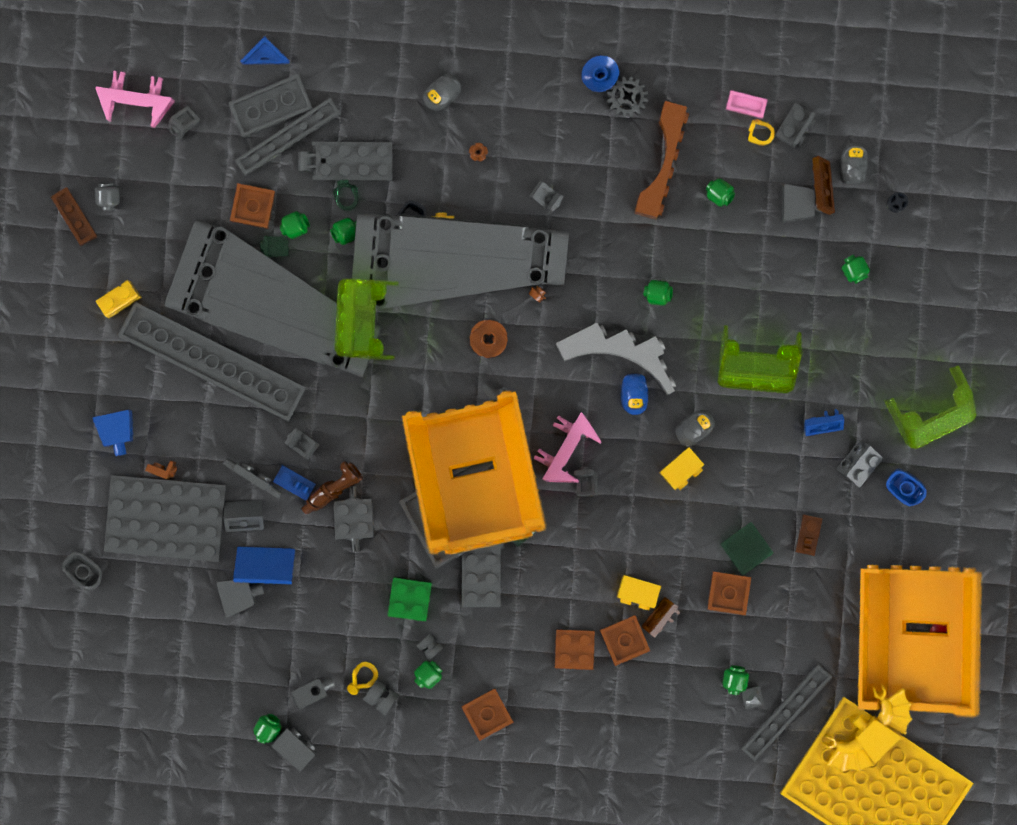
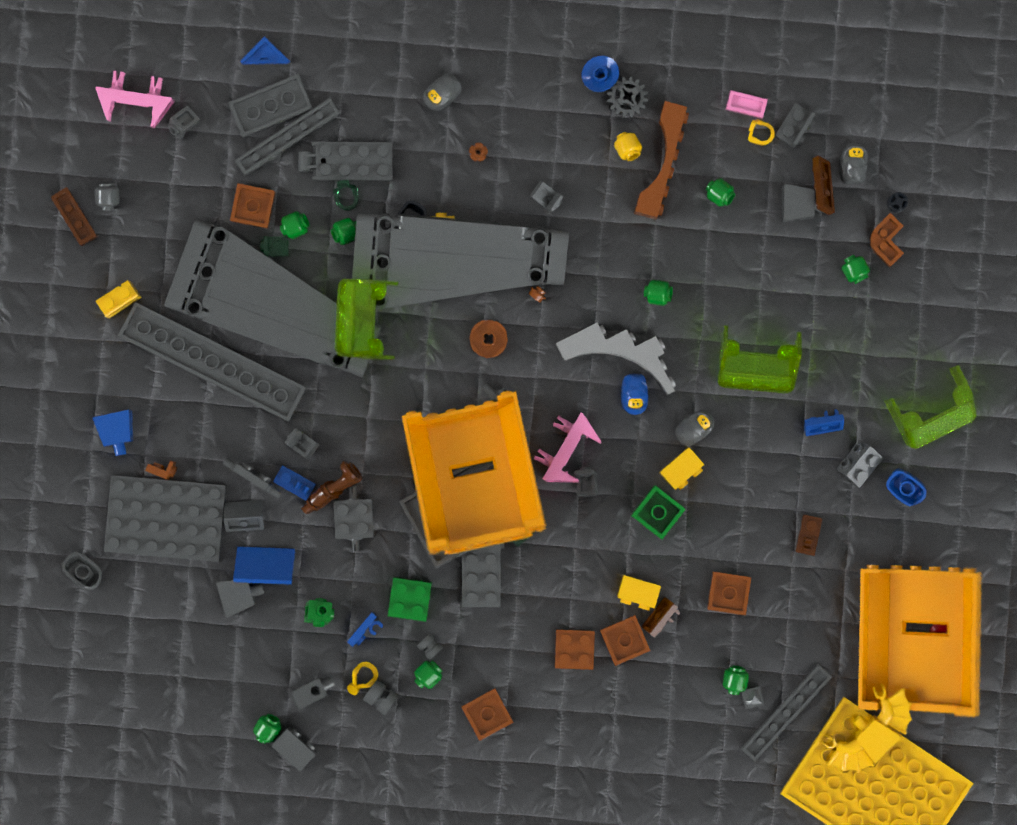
(318, 612): none -> green brick
(358, 636): none -> blue plate
(628, 146): none -> yellow head
(658, 512): none -> green brick
(746, 548): clear green plate -> none
(881, 240): none -> dark orange plate

